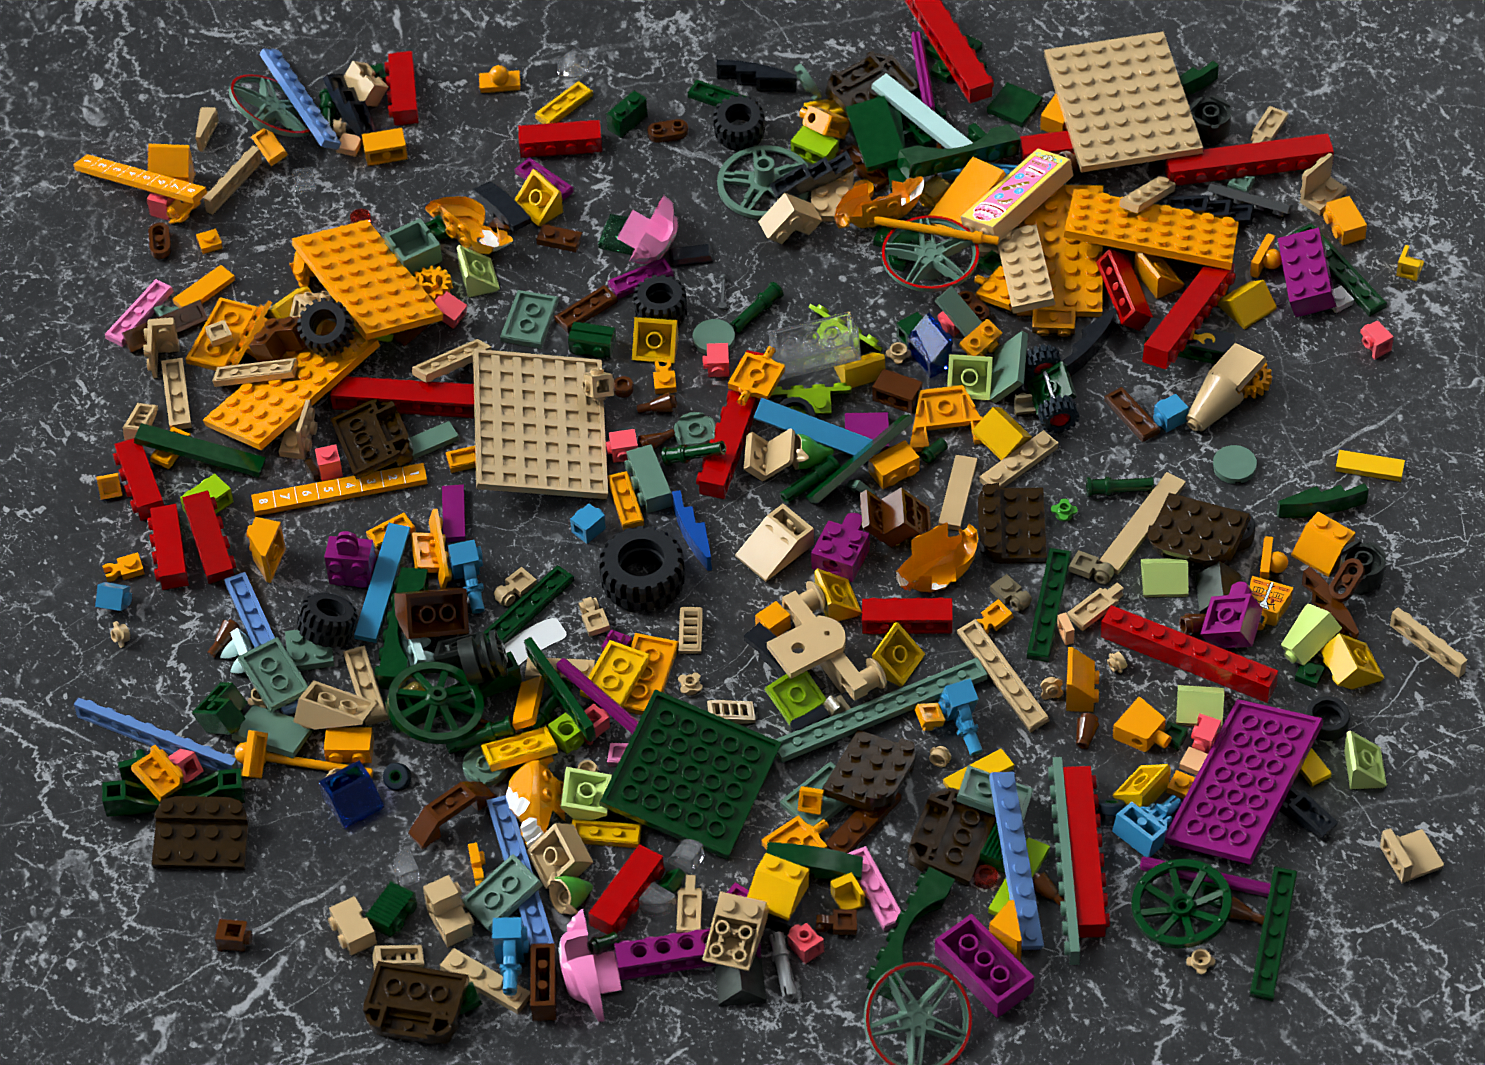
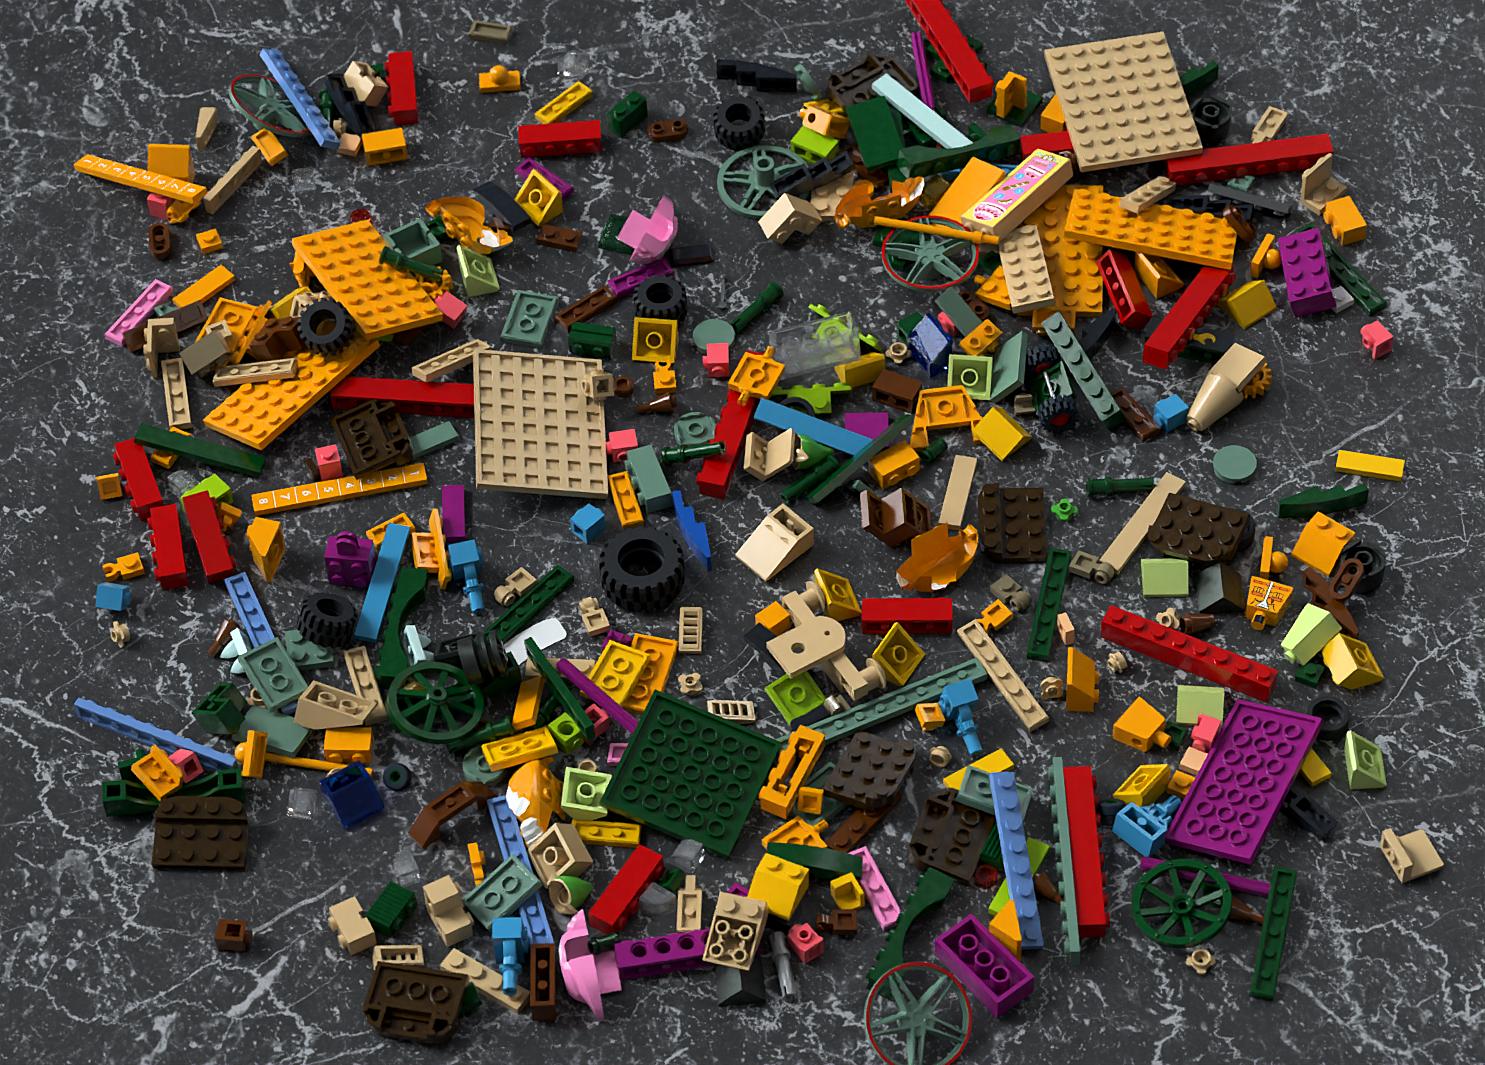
(135, 419): tan slope -> none
(181, 482): none -> clear brick
(206, 353): none -> dark tan brick
(228, 514): none -> light orange tile
(299, 434): tan bracket -> none
(302, 803): none -> clear brick
(401, 261): none -> dark green pin
(432, 612): reddish brown slope -> none
(461, 459): light orange tile -> none
(490, 32): none -> dark tan tile
(655, 439): reddish brown cone -> none
(709, 93): dark green tile -> none
(780, 801): none -> light orange brick
(842, 547): magenta brick -> none
(1010, 93): none -> light orange bracket
(1020, 460): tan plate -> none
(1083, 371): none -> arch
(1086, 728): reddish brown cone -> none
(1095, 606): tan hinge -> none
(1174, 620): none -> tan plate
(1232, 618): magenta brick -> none
(1243, 228): none -> reddish brown plate
(1408, 266): yellow panel -> none
(1428, 642): tan plate -> none

